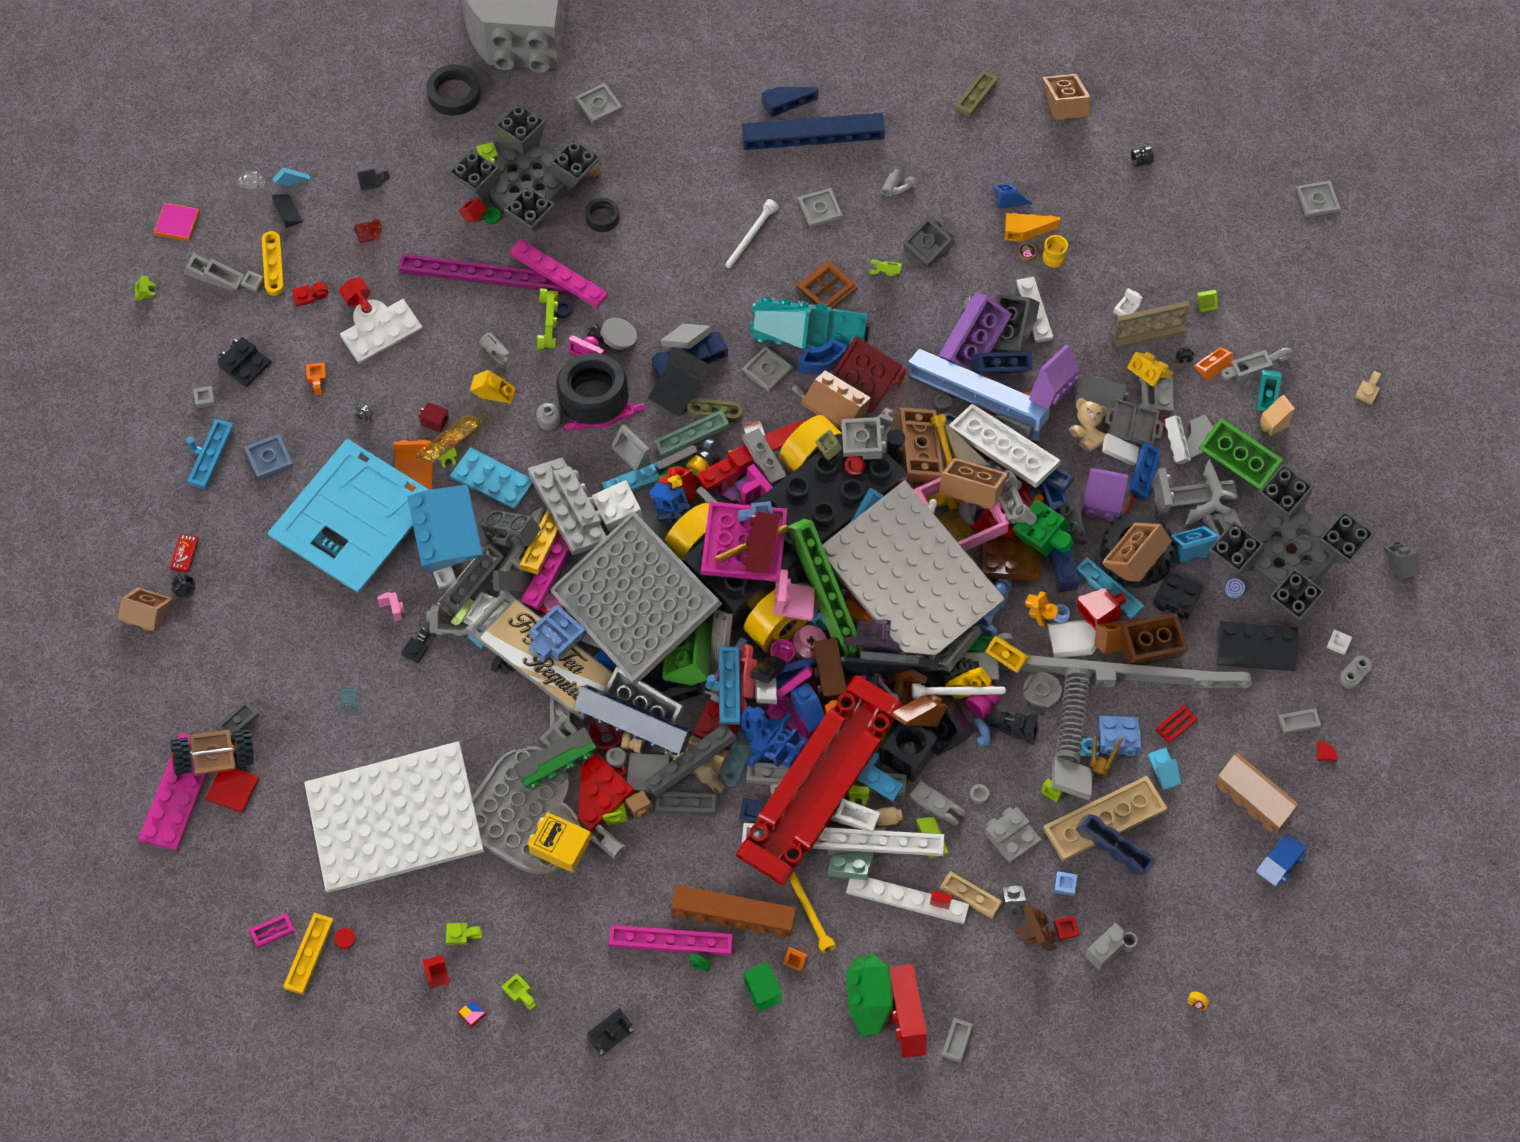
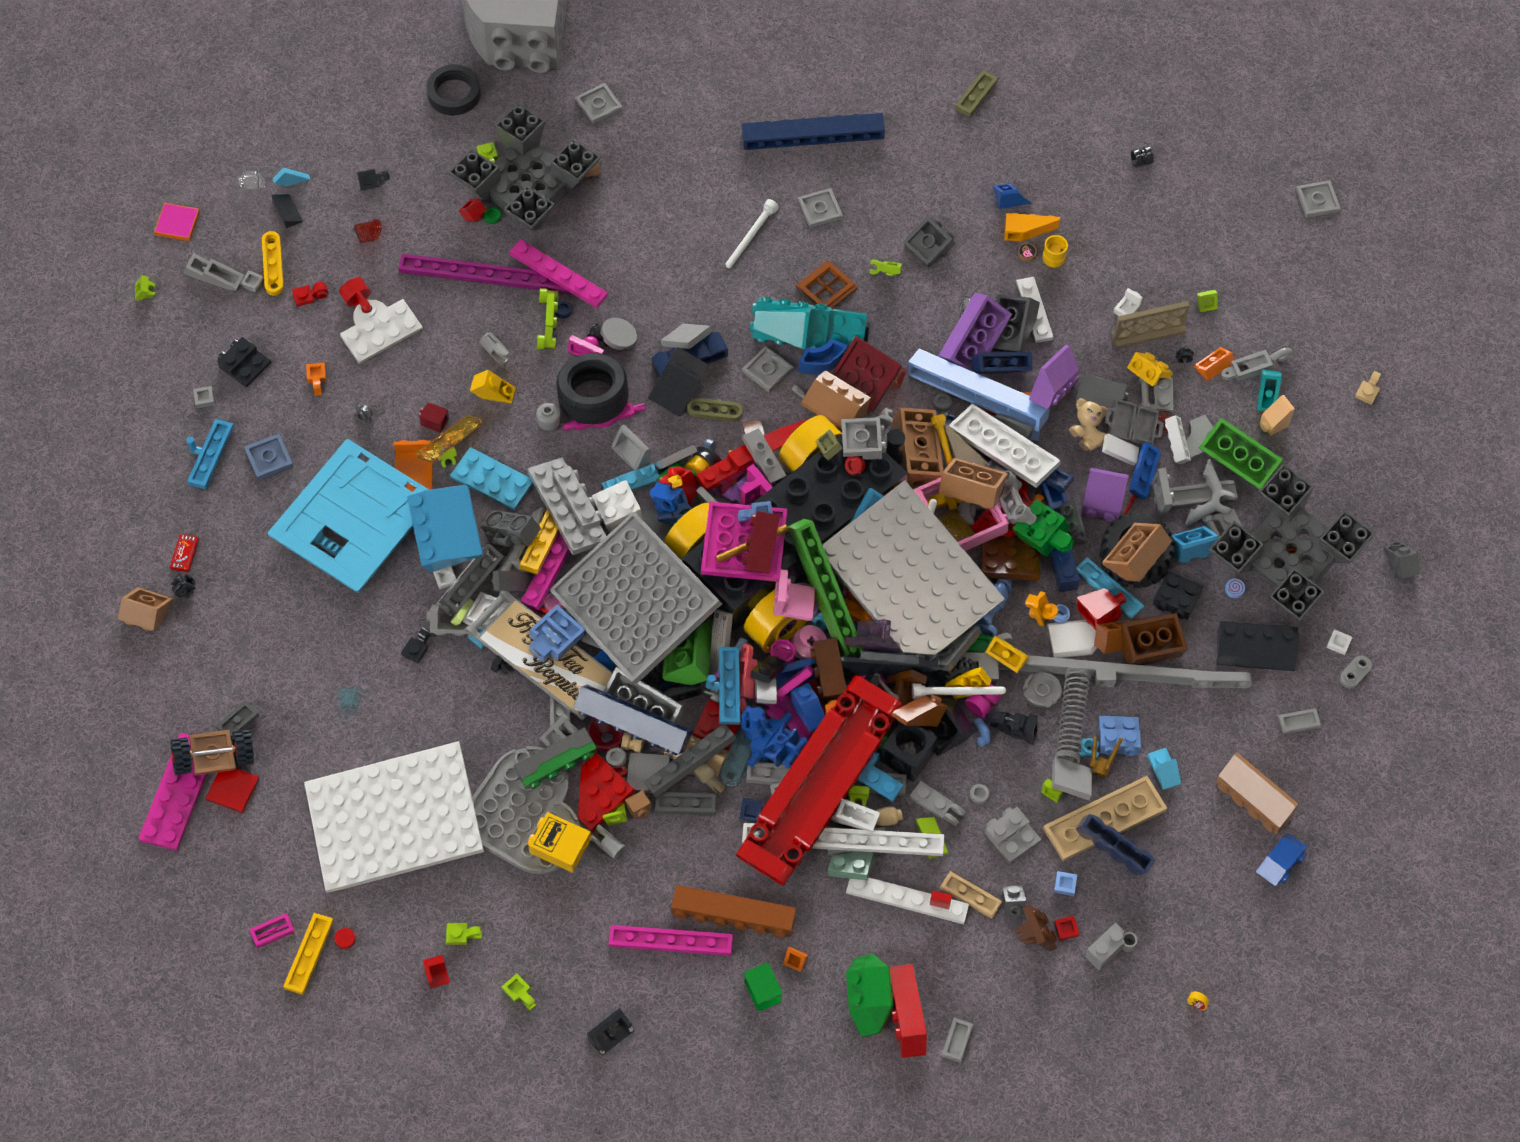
(391, 599): bright pink bracket -> none
(472, 1012): tile -> none
(600, 226): black tyre -> none
(692, 434): sand green plate -> none
(699, 962): green tile -> none
(787, 98): dark blue slope -> none
(824, 940): yellow piece -> none
(890, 187): light grey plant -> none
(1066, 96): medium nougat slope -> none
(1193, 719): red tile -> none
(1325, 752): red tile -> none

